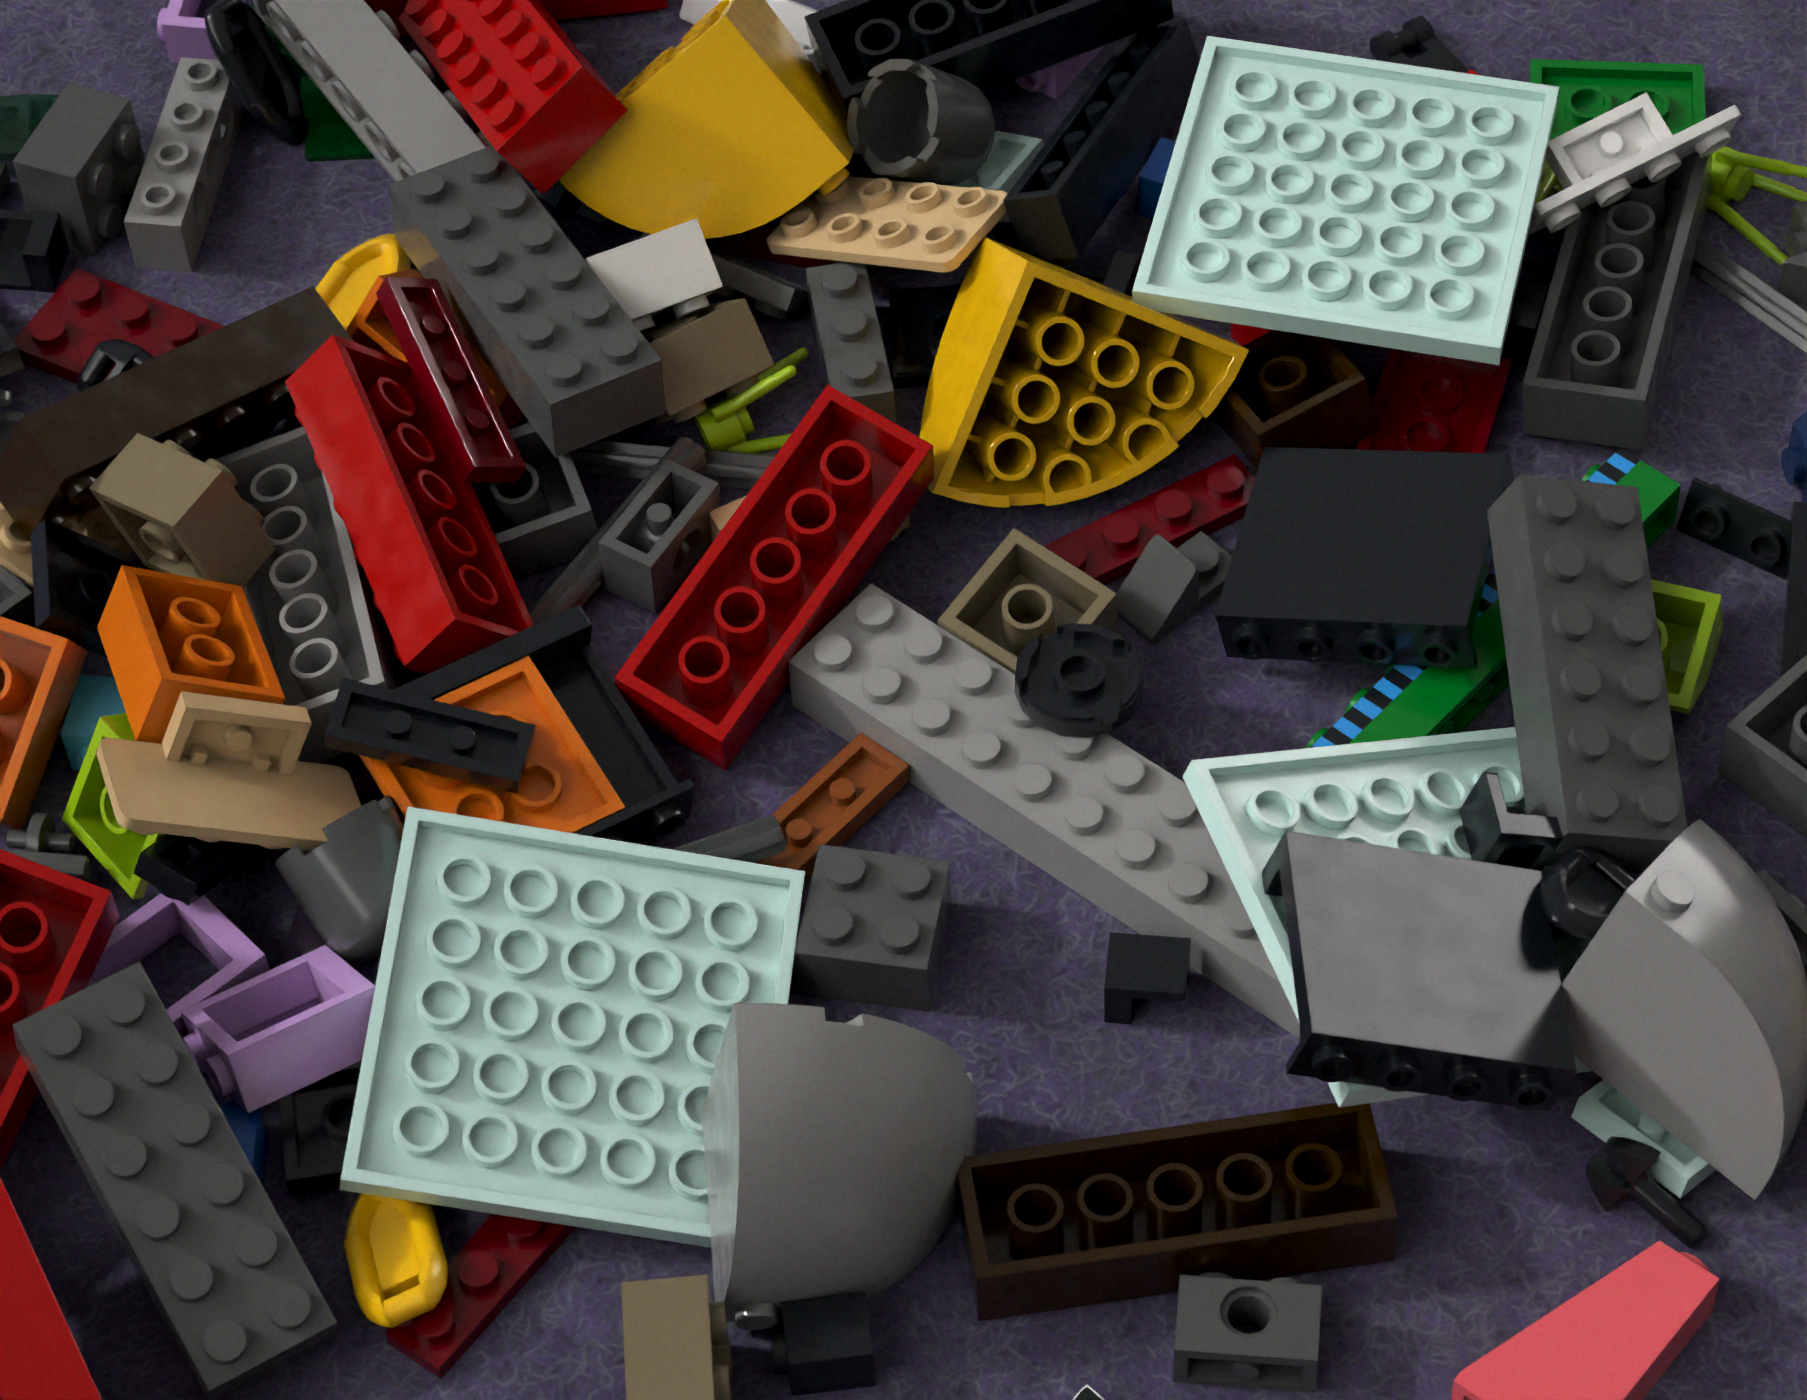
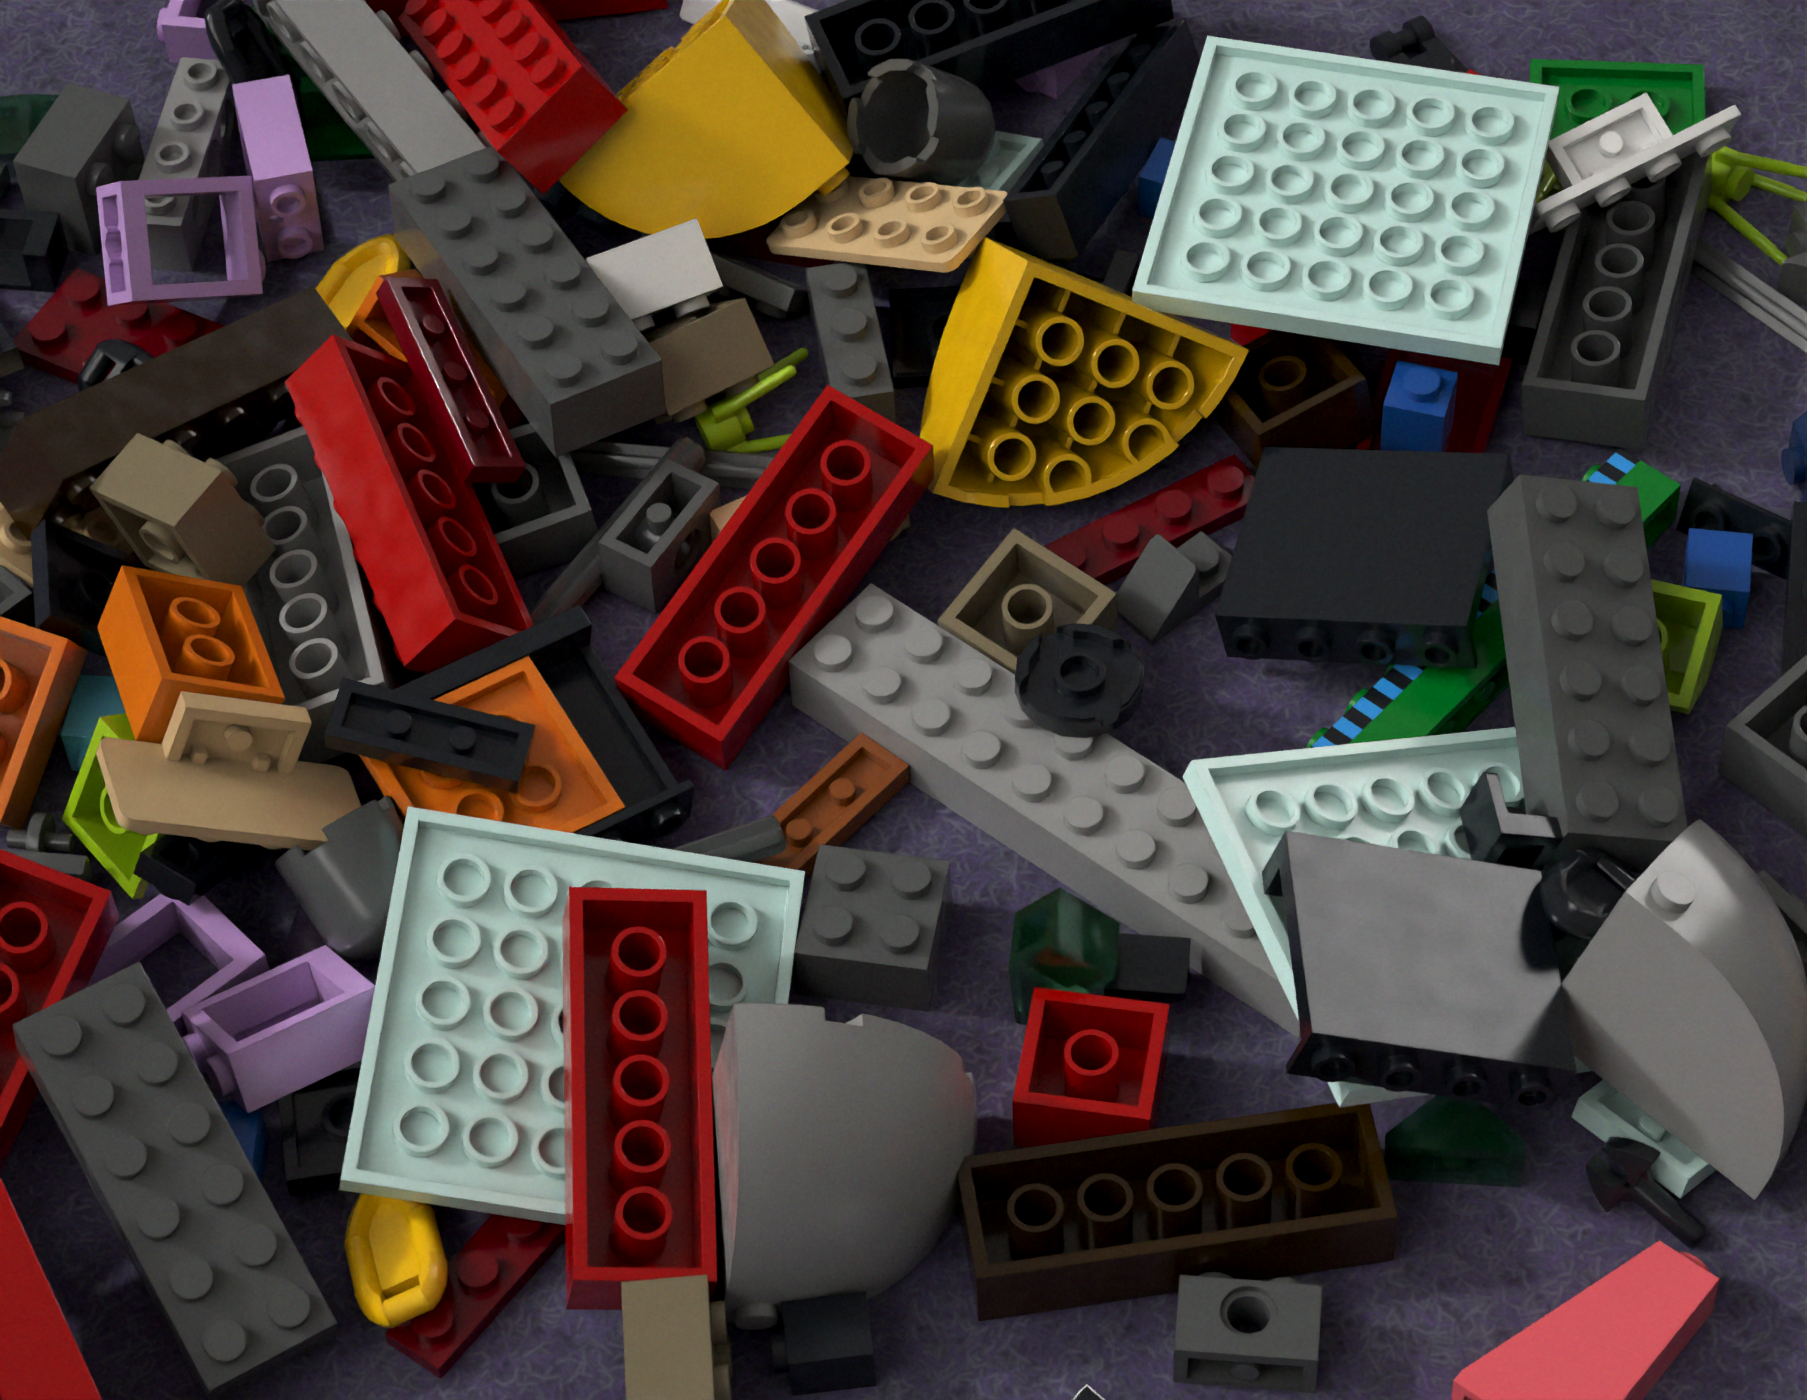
(127, 243): none -> lavender window
(279, 167): none -> lavender window
(636, 1091): none -> red brick
(1060, 947): none -> clear green slope
(1089, 1067): none -> red brick
(1418, 408): none -> blue brick
(1454, 1145): none -> clear green slope
(1720, 565): none -> blue brick

